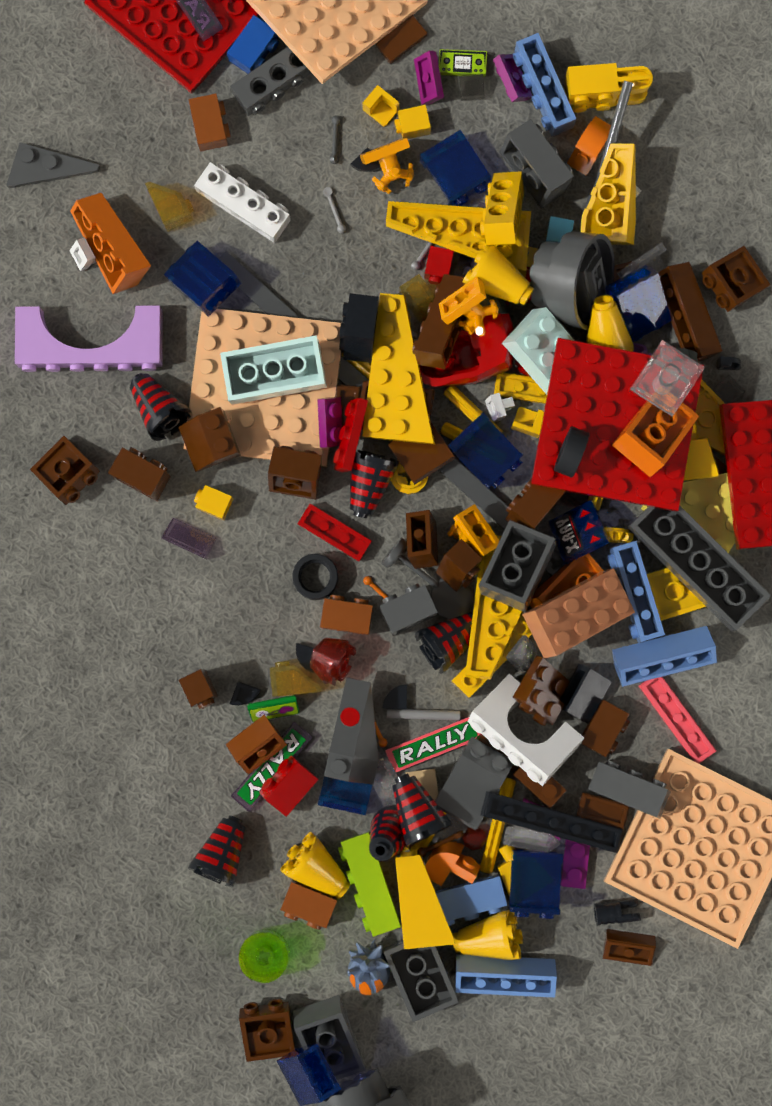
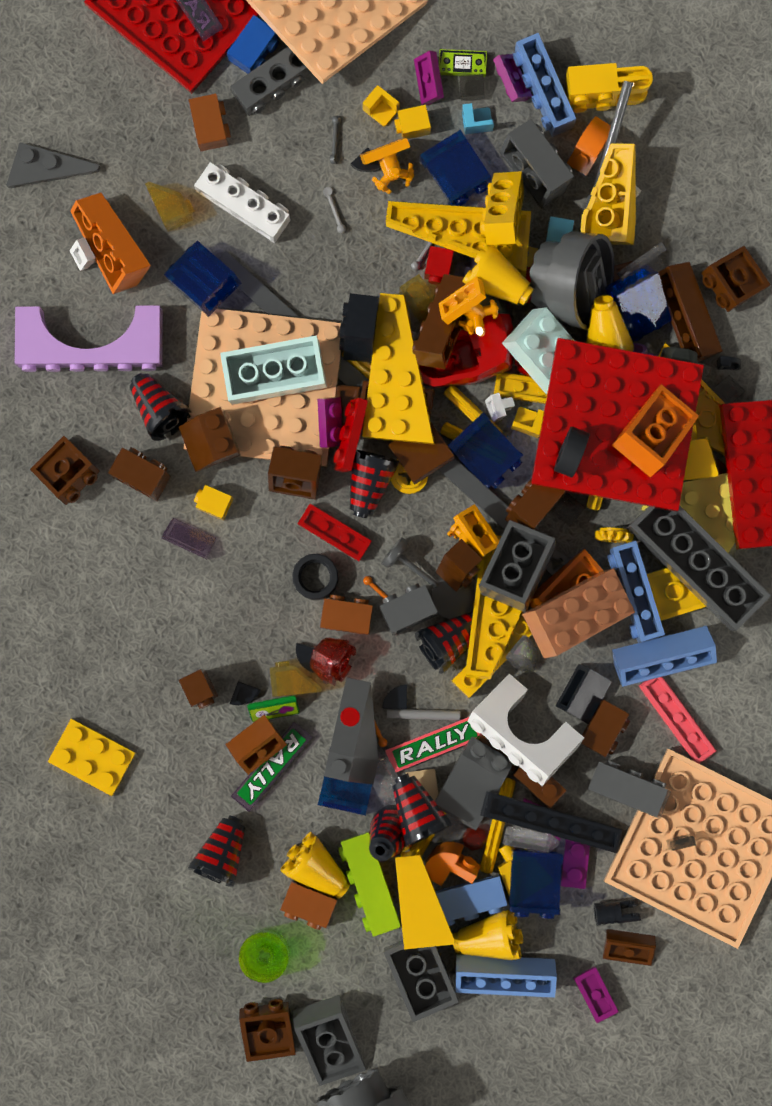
(91, 757): none -> yellow plate
(288, 785): red brick -> none
(308, 1075): clear blue brick -> none
(368, 969): sand blue hair -> none
(401, 39): reddish brown tile -> none
(421, 539): reddish brown brick -> none
(422, 851): reddish brown hinge -> none
(476, 120): none -> medium azure panel
(541, 692): reddish brown plate -> none
(578, 532): clear blue tile -> none
(595, 994): none -> magenta plate
(602, 810): reddish brown tile -> none
(667, 378): clear slope -> none
(680, 842): none -> clear smoke tile

